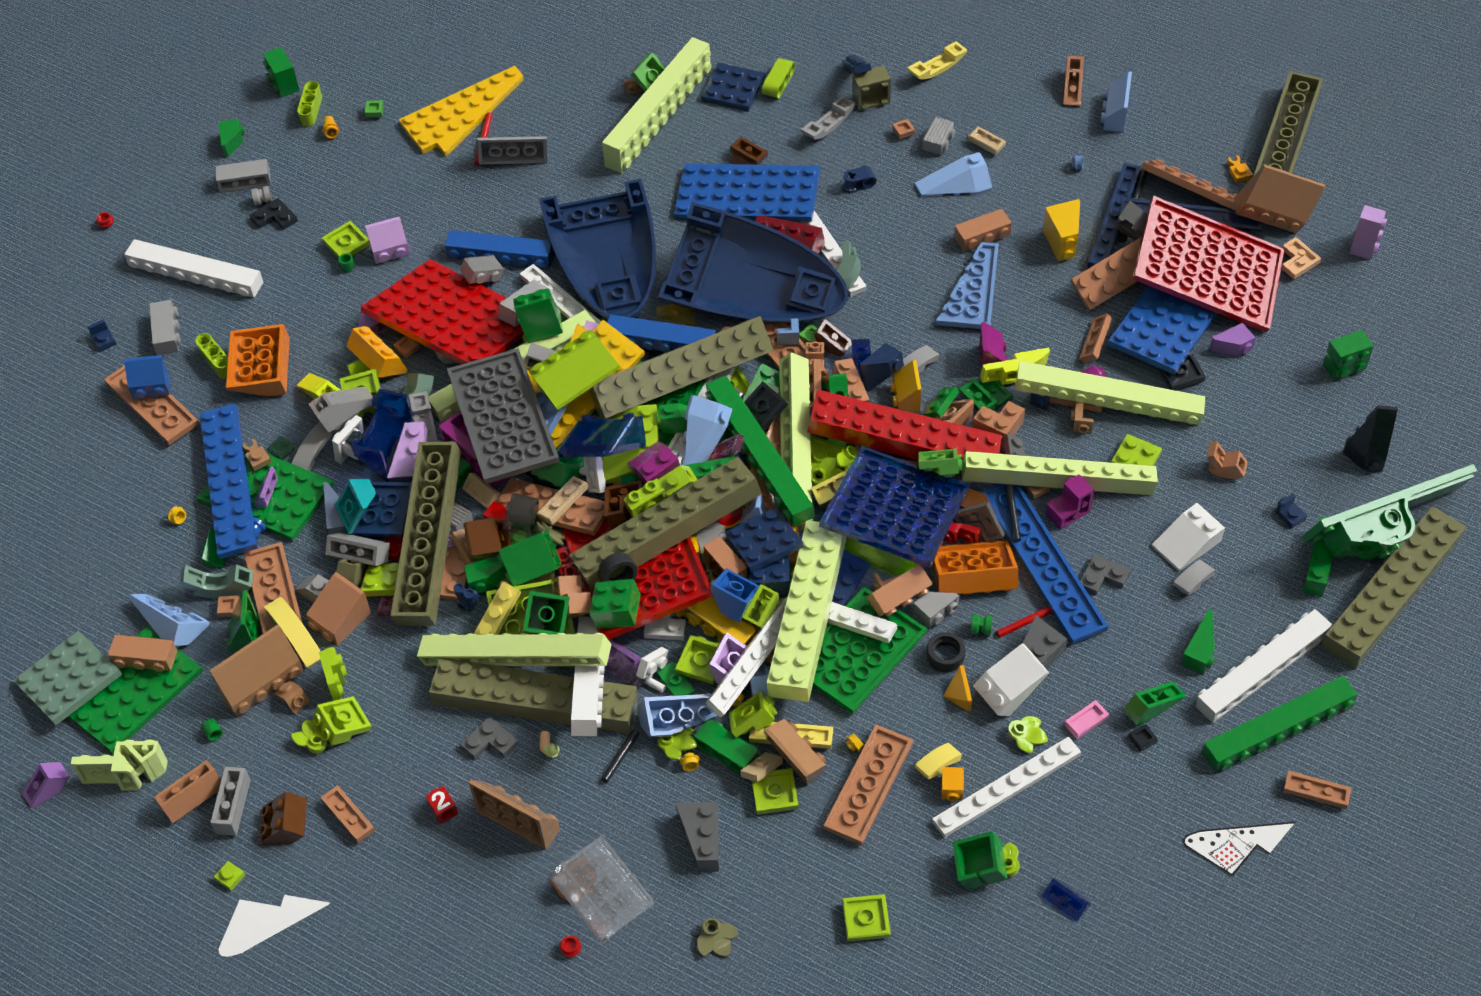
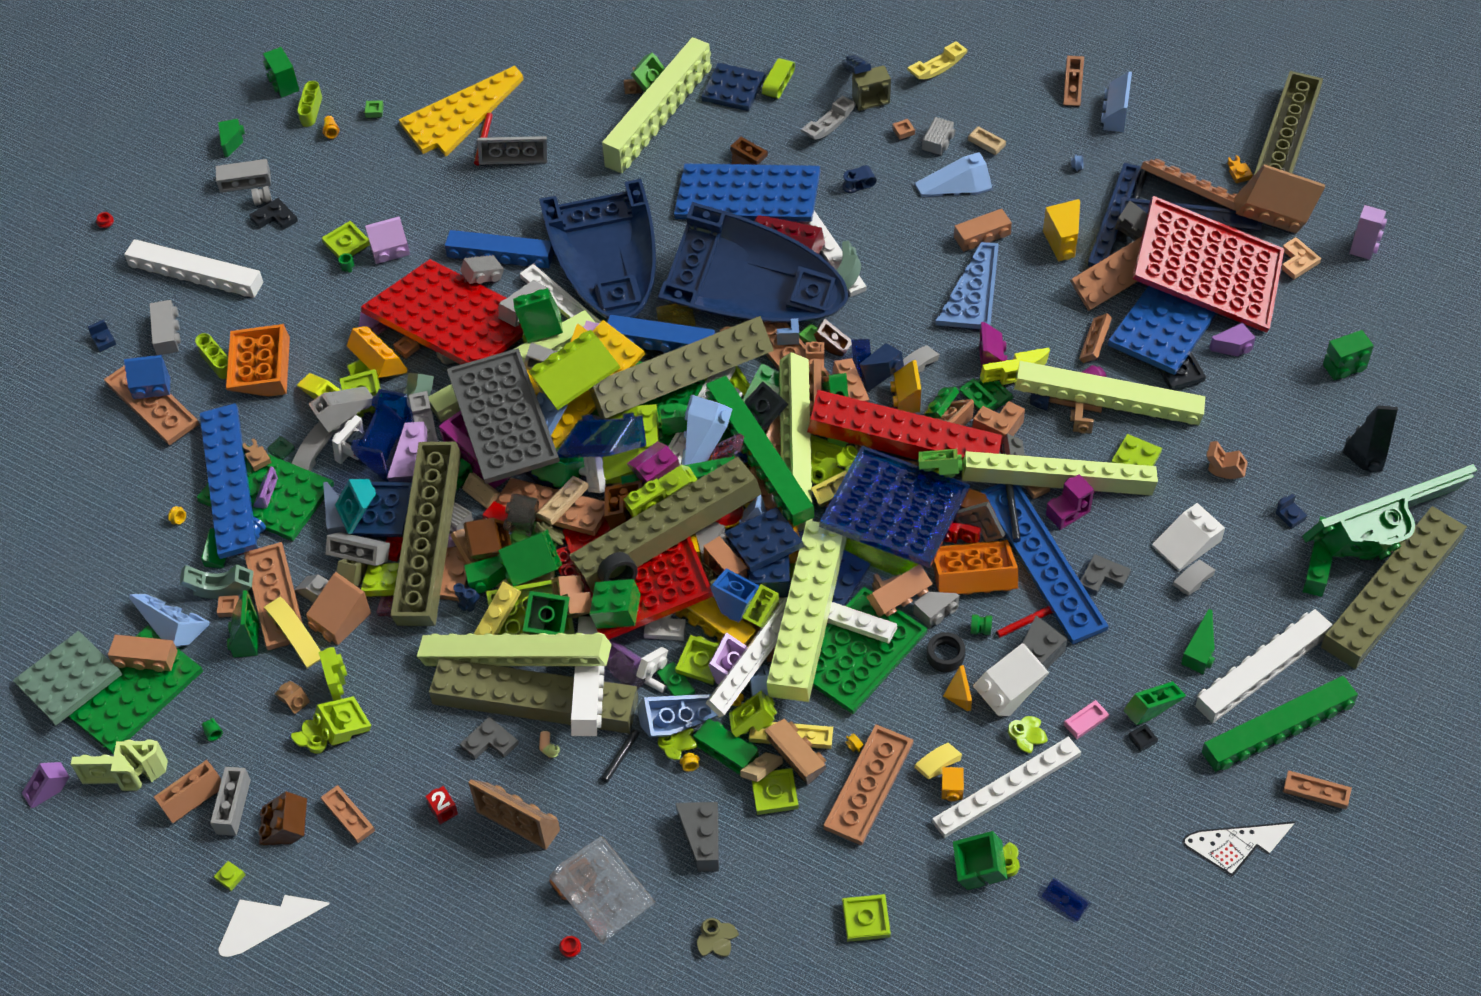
(256, 671): medium nougat slope -> none

